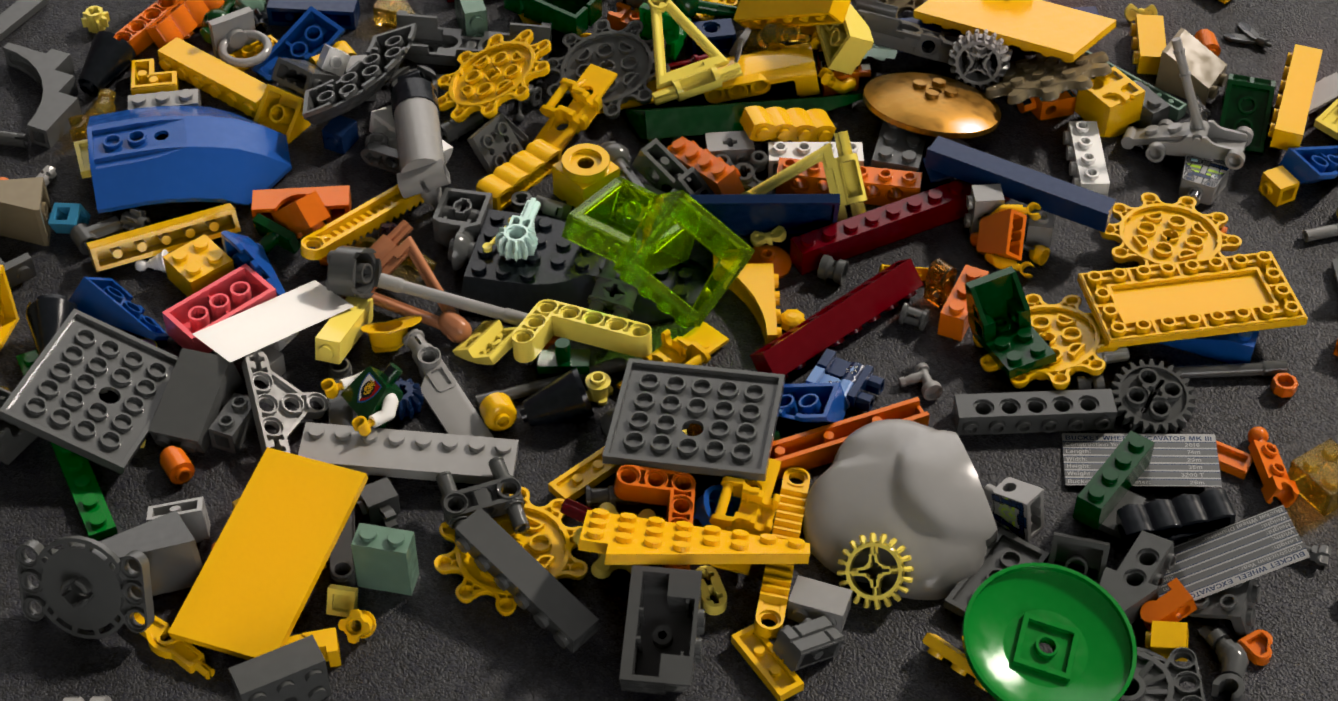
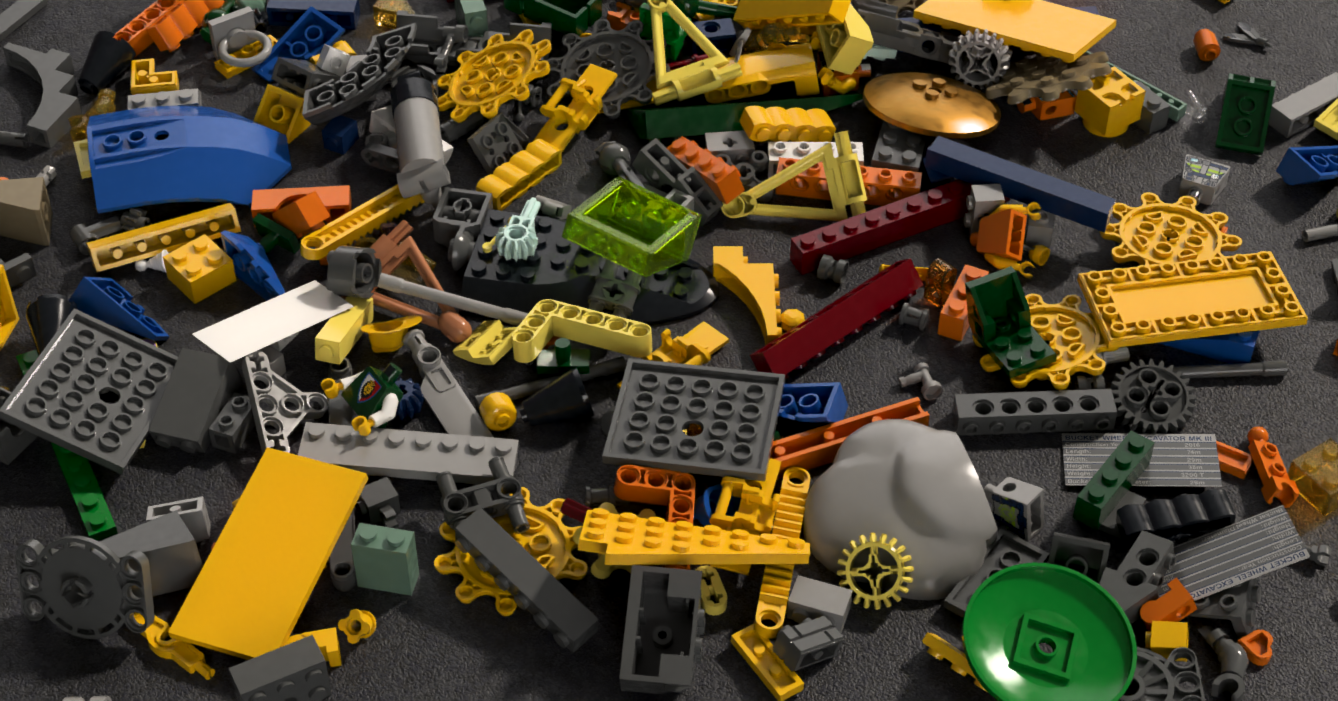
(66, 216): dark azure brick -> none
(95, 19): light yellow gear -> none
(176, 465): orange brick -> none
(212, 75): yellow brick -> none
(216, 302): coral brick -> none
(341, 600): light yellow tile -> none
(451, 35): none -> dark grey brick
(519, 196): dark grey bush -> none
(582, 173): yellow piece -> none
(587, 472): yellow plate -> none
(598, 387): light yellow brick -> none
(708, 231): clear neon green windscreen -> none
(765, 212): dark blue tile -> none
(773, 254): orange dish -> none
(776, 235): light yellow piece -> none
(854, 379): dark blue hips -> none
(1086, 156): white brick -> none
(1131, 11): light yellow piece -> none
(1147, 42): yellow brick -> none
(1194, 137): light grey piece -> none
(1205, 68): dark tan slope -> none
(1278, 186): yellow brick -> none
(1284, 385): orange tile -> none
(1296, 98): yellow brick -> none

